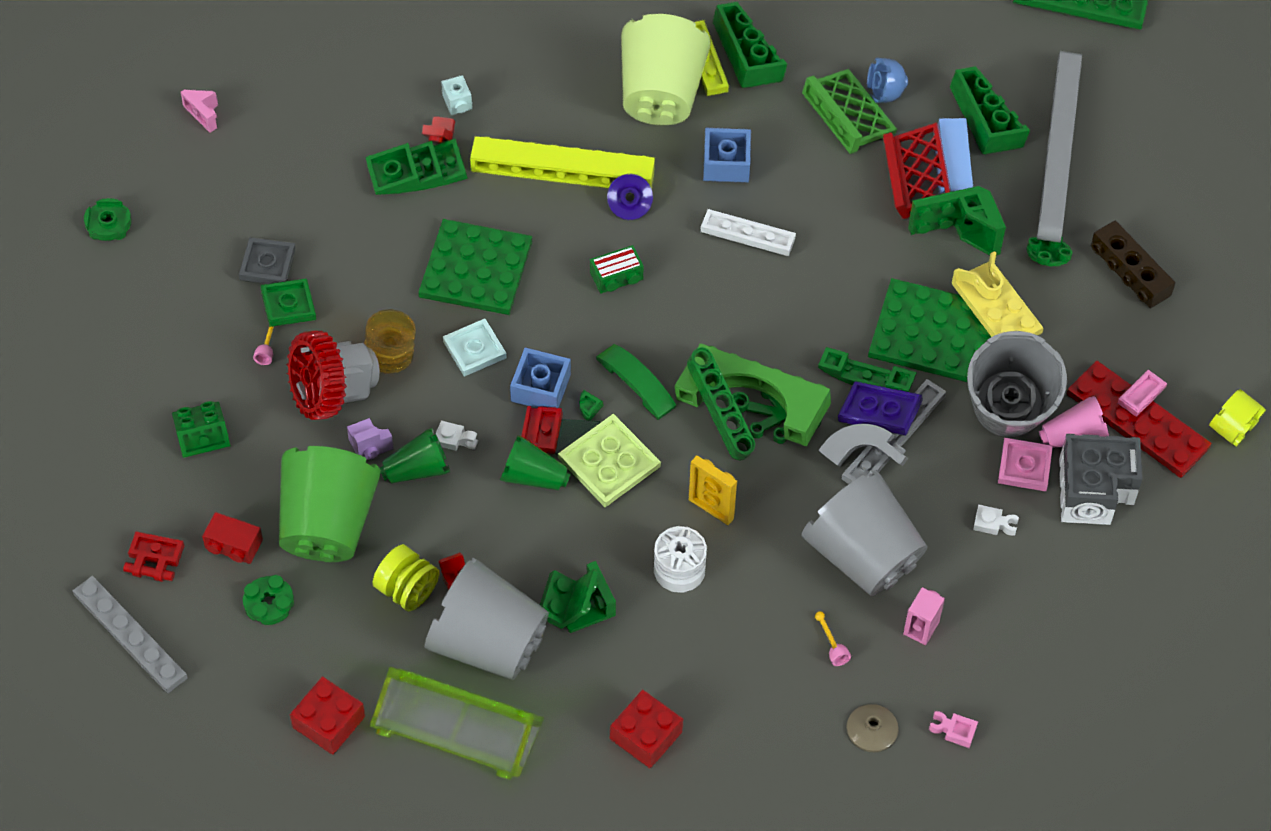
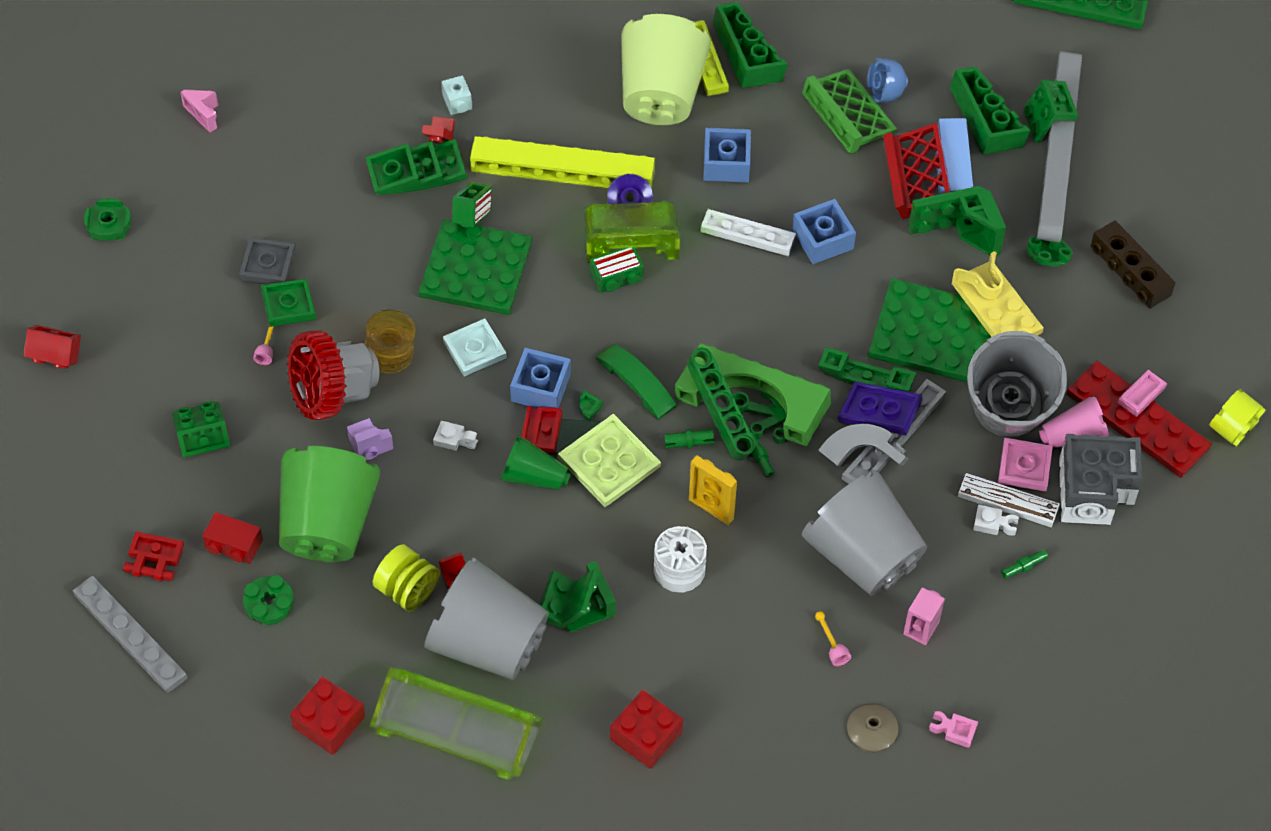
(52, 346): none -> red brick
(416, 460): green cone -> none
(471, 204): none -> green brick
(631, 227): none -> clear neon green windscreen
(689, 438): none -> green pin
(761, 457): none -> green bar
(823, 231): none -> medium blue brick
(1008, 499): none -> white tile
(1024, 564): none -> green bar
(1049, 104): none -> green bracket

